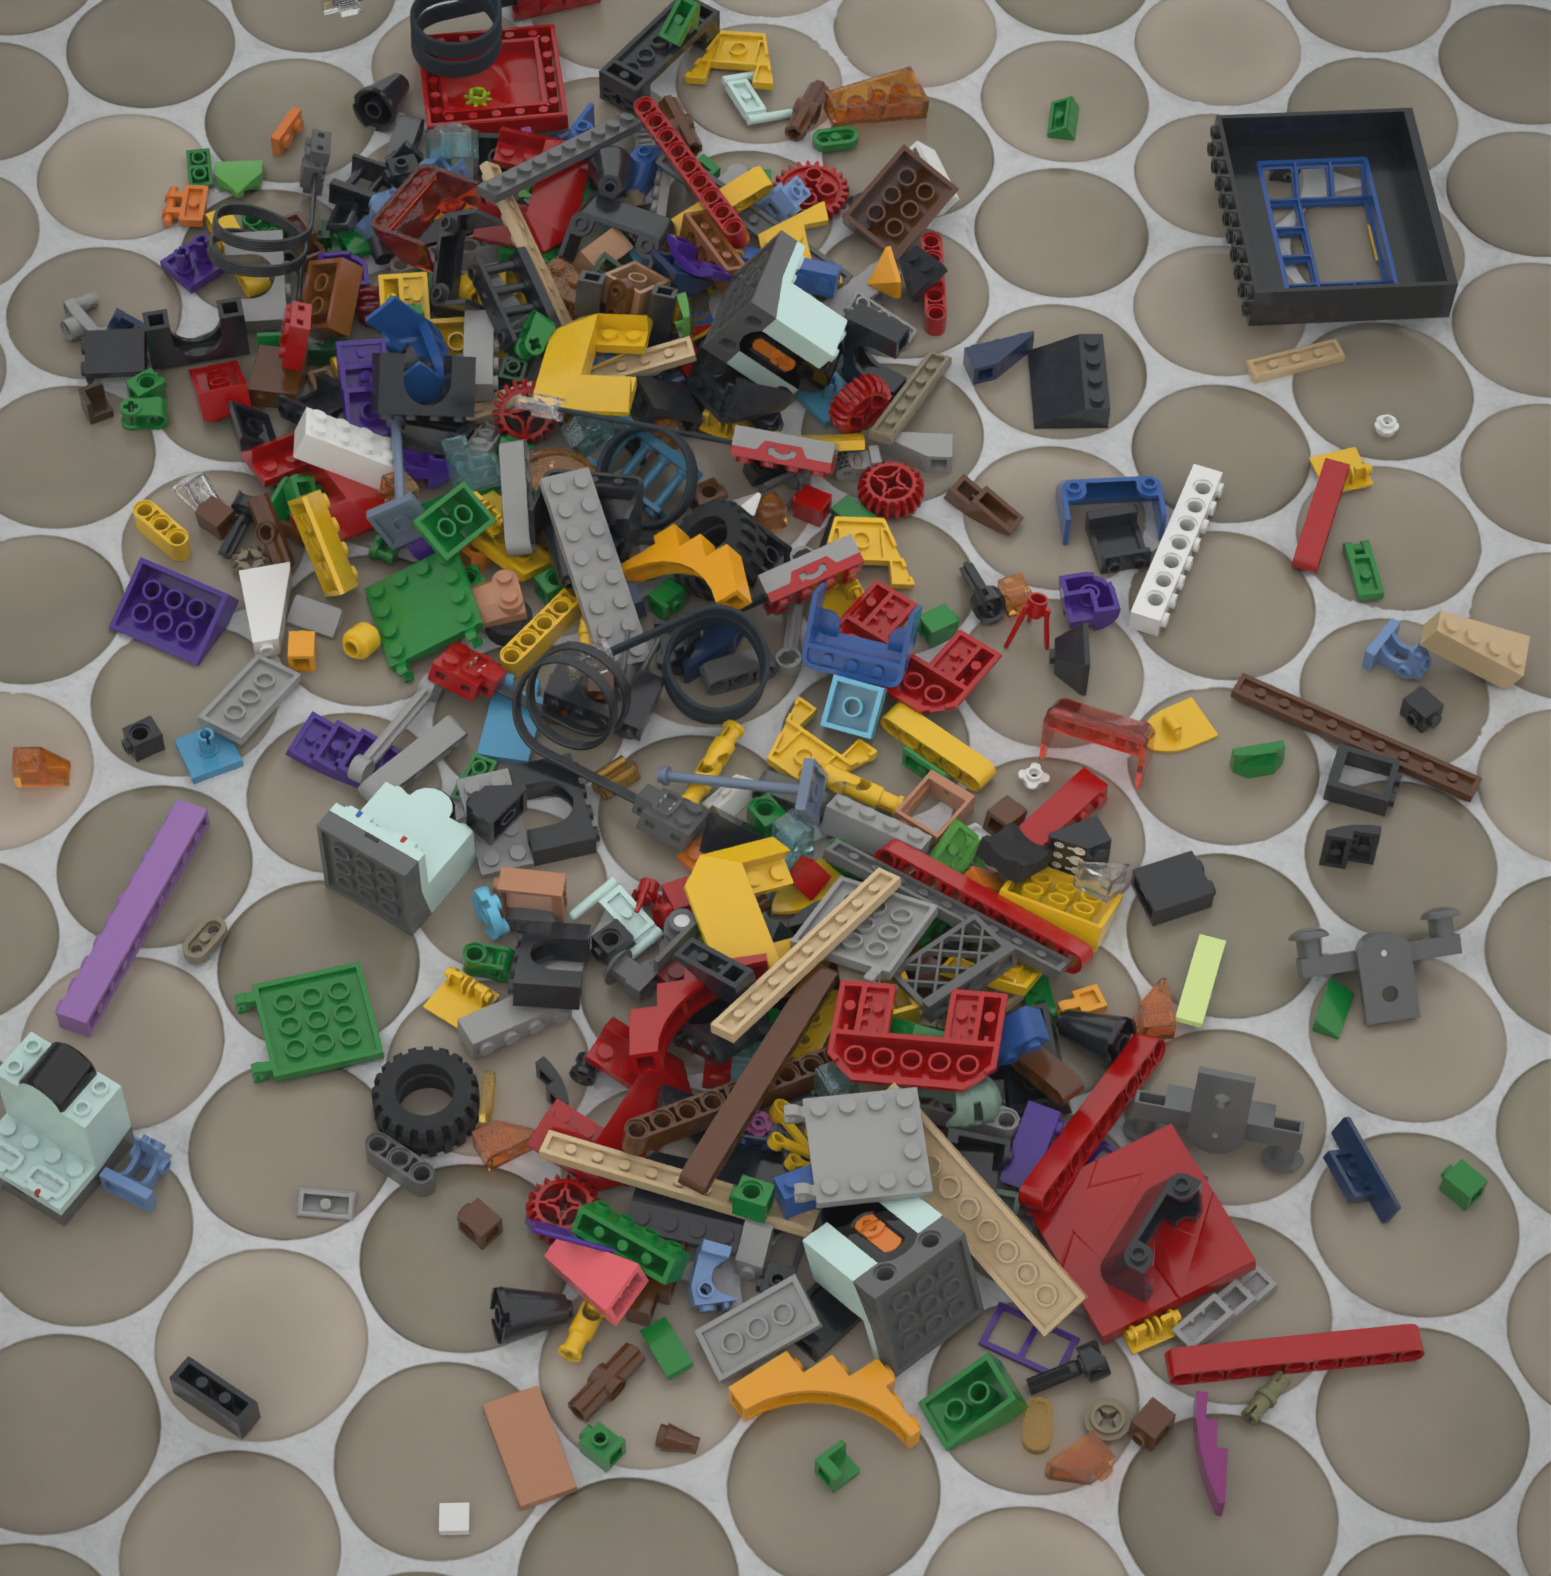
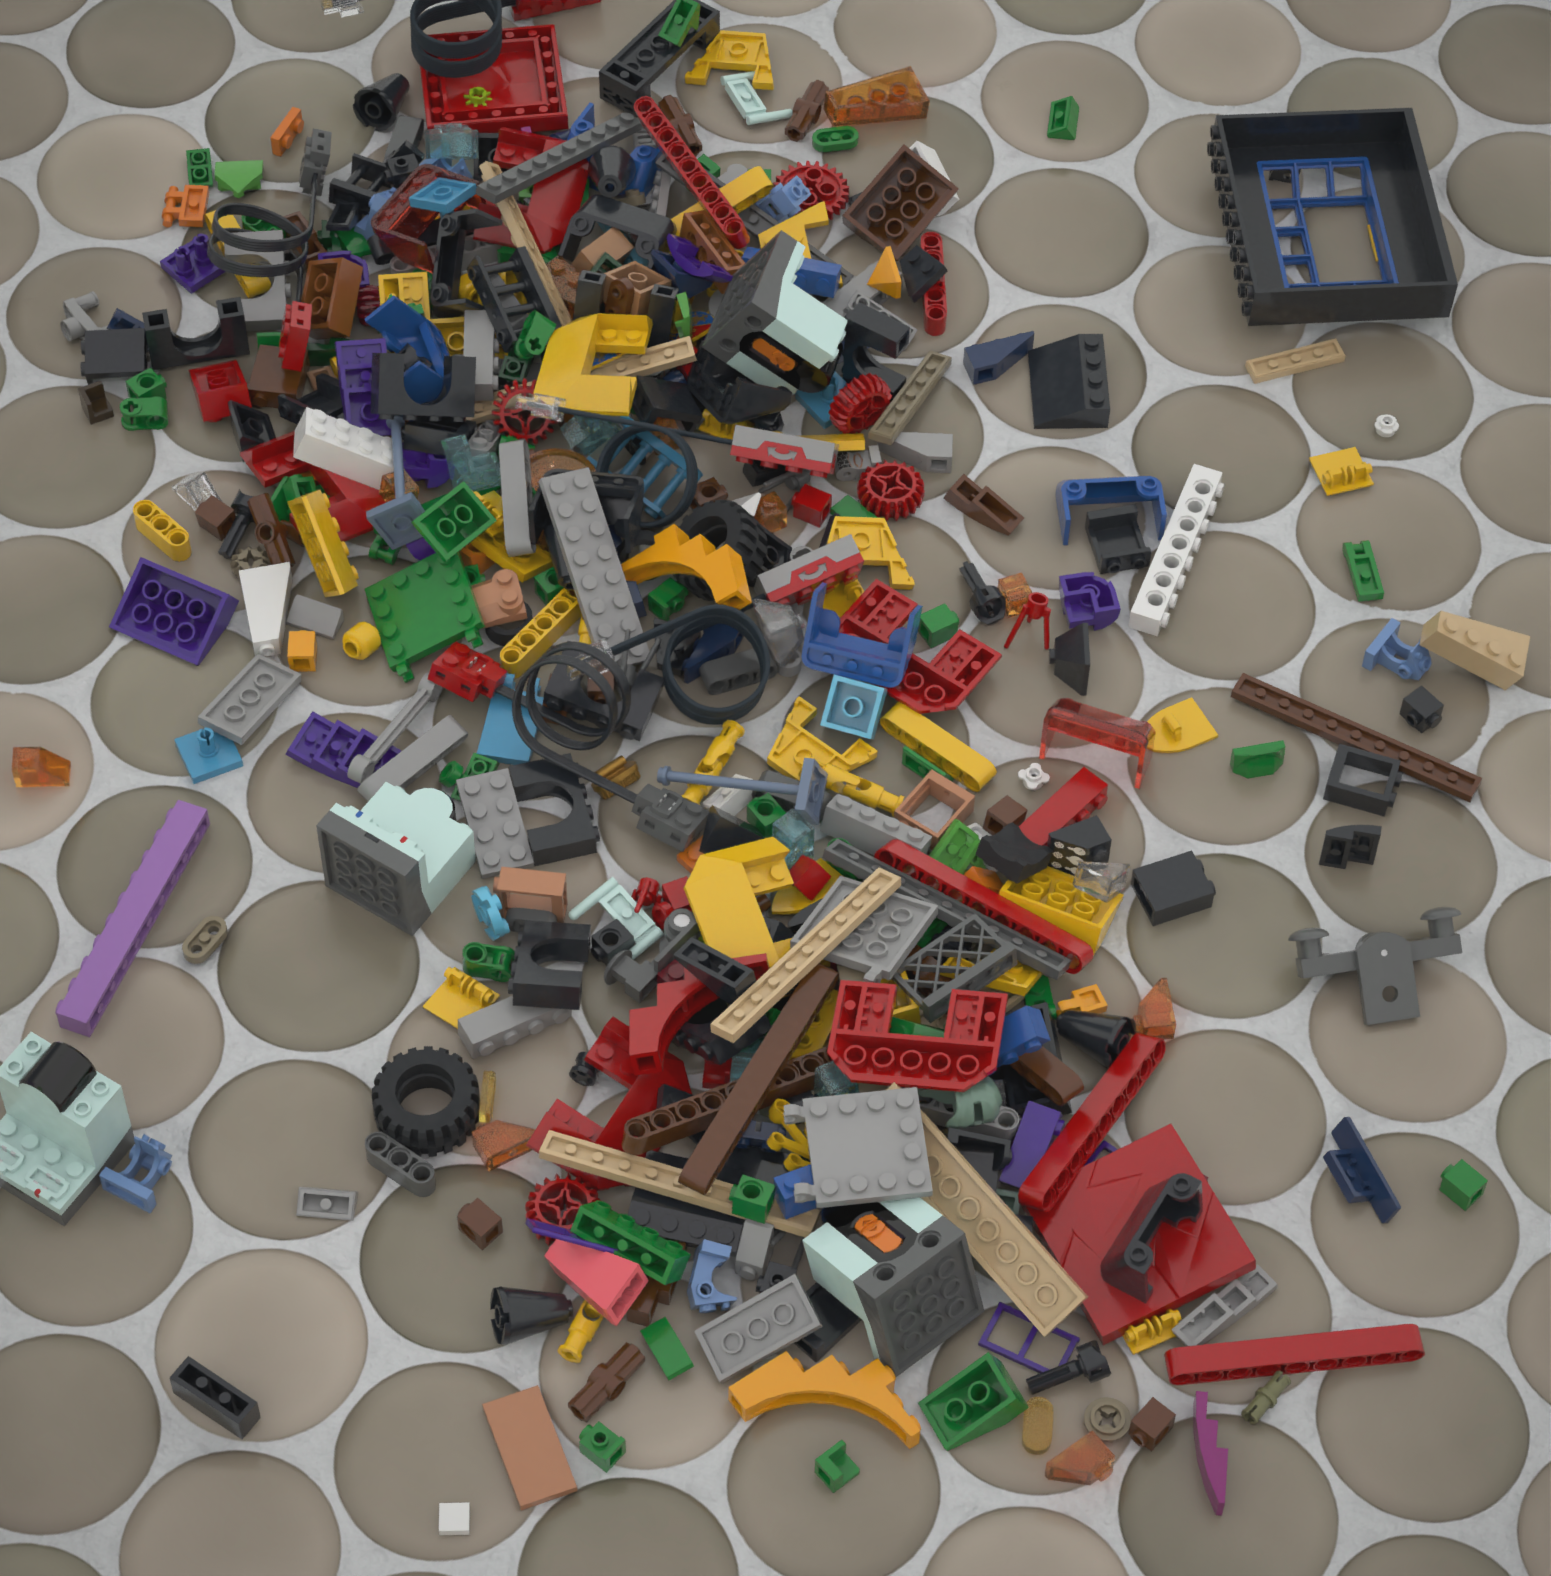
(142, 739): black brick -> none
(313, 1022): green plate -> none
(443, 195): none -> dark azure tile
(450, 774): none -> green tile
(495, 809): black slope -> none
(554, 1084): black slope -> none
(673, 1439): reddish brown cone -> none
(765, 1127): magenta plate -> none
(780, 629): none -> clear slope
(1200, 981): yellowish green slope -> none
(1220, 1121): dark grey piece -> none
(1320, 515): red beam -> none
(1333, 1009): green slope -> none

